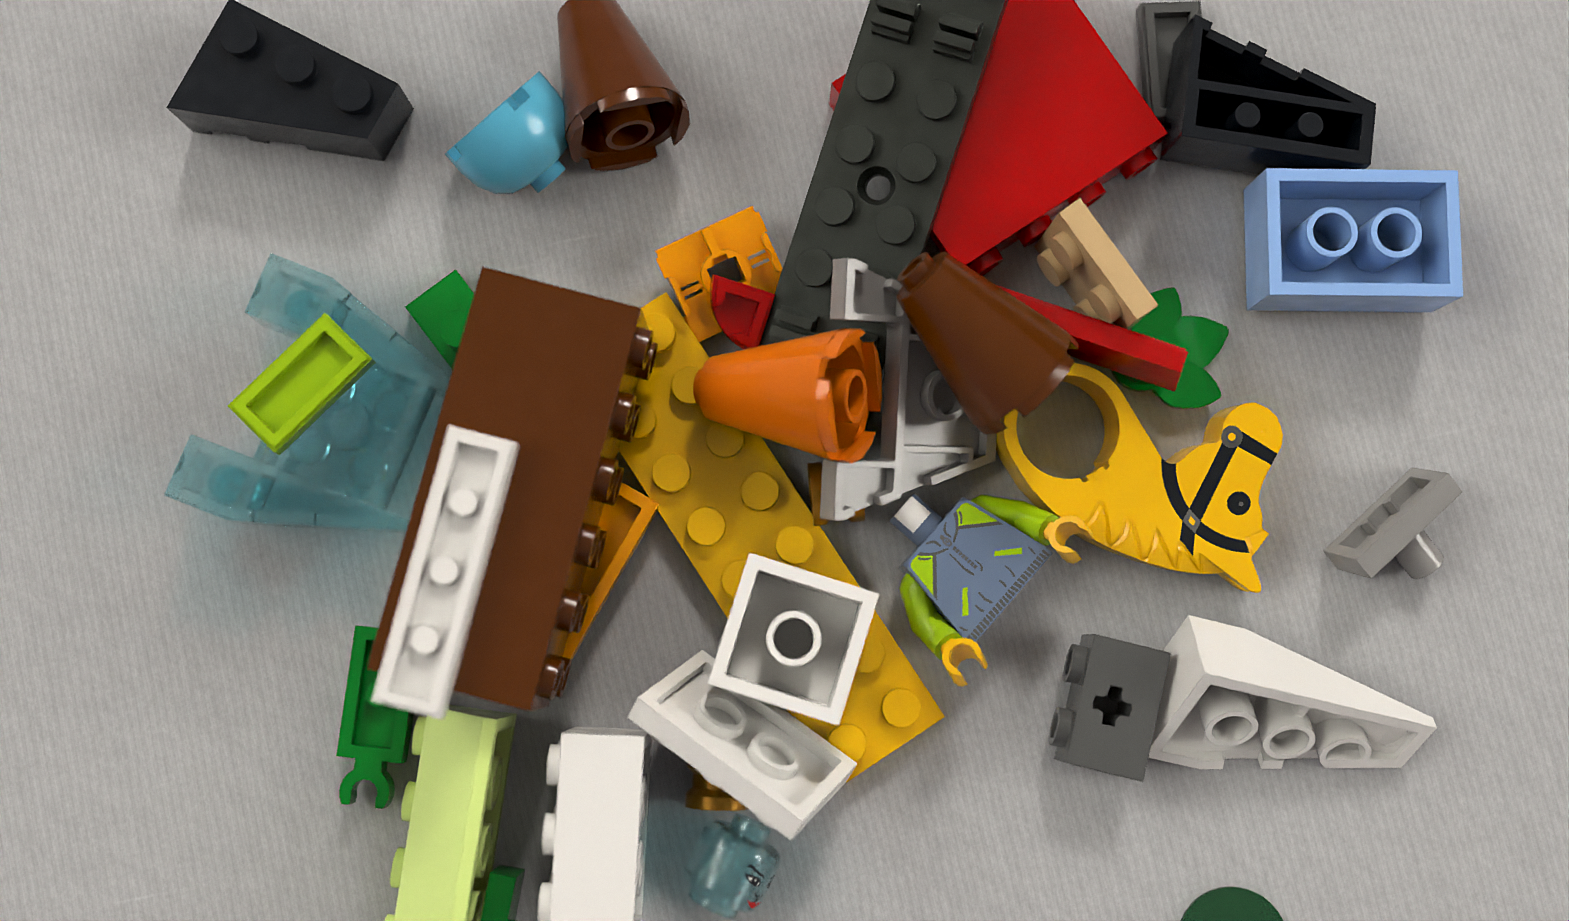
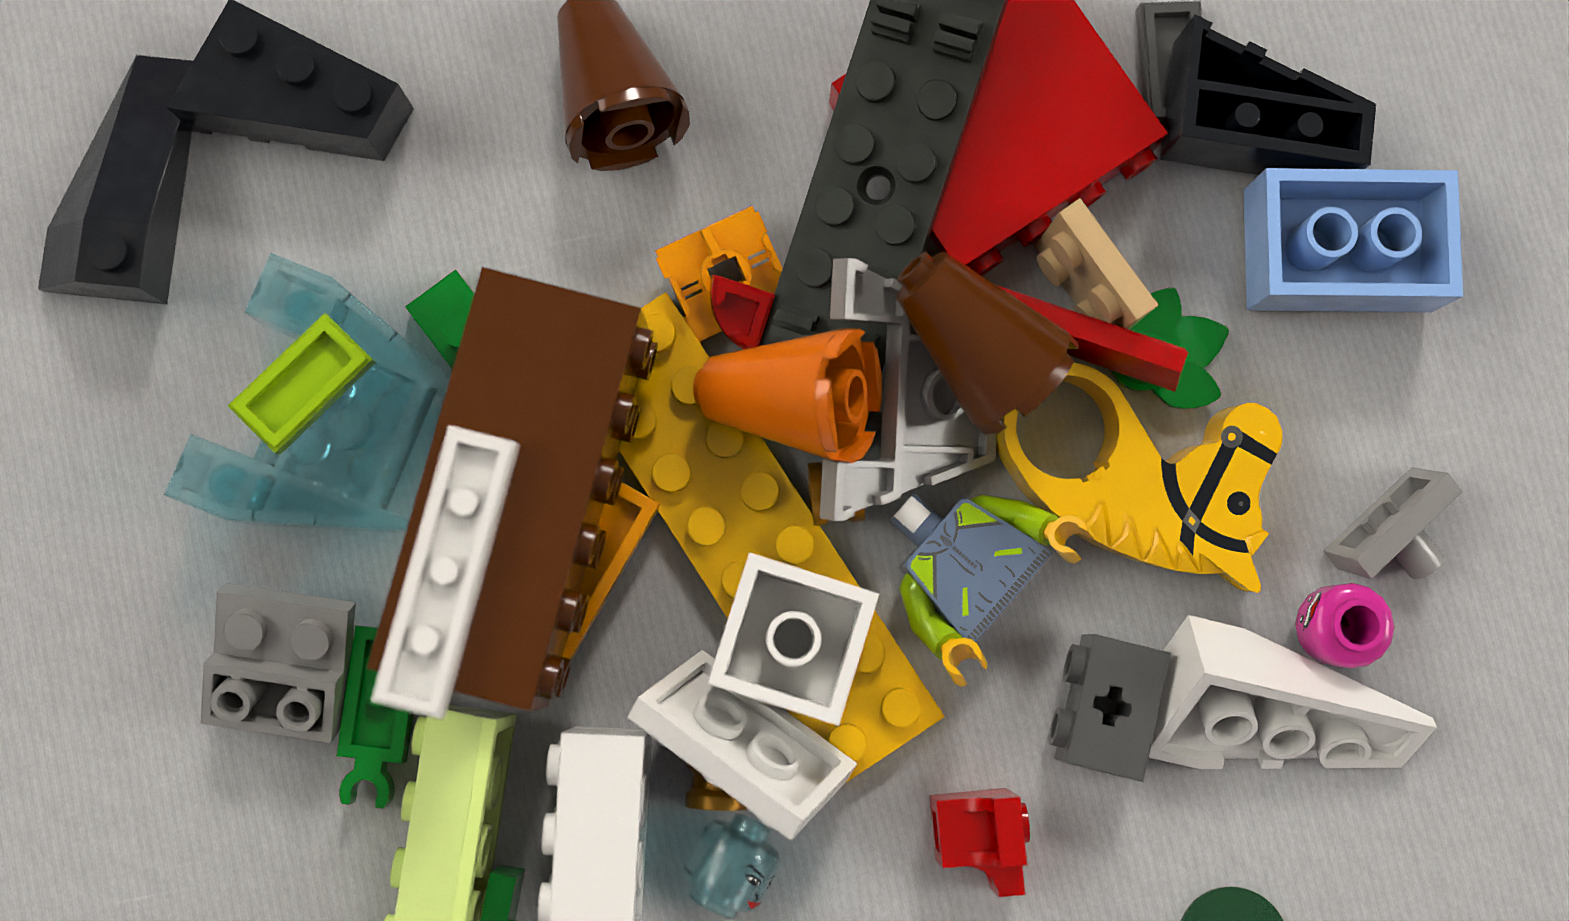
(125, 201): none -> black wedge
(278, 663): none -> light grey brick
(516, 141): medium azure cylinder -> none
(983, 833): none -> red brick
(1345, 625): none -> dark pink head

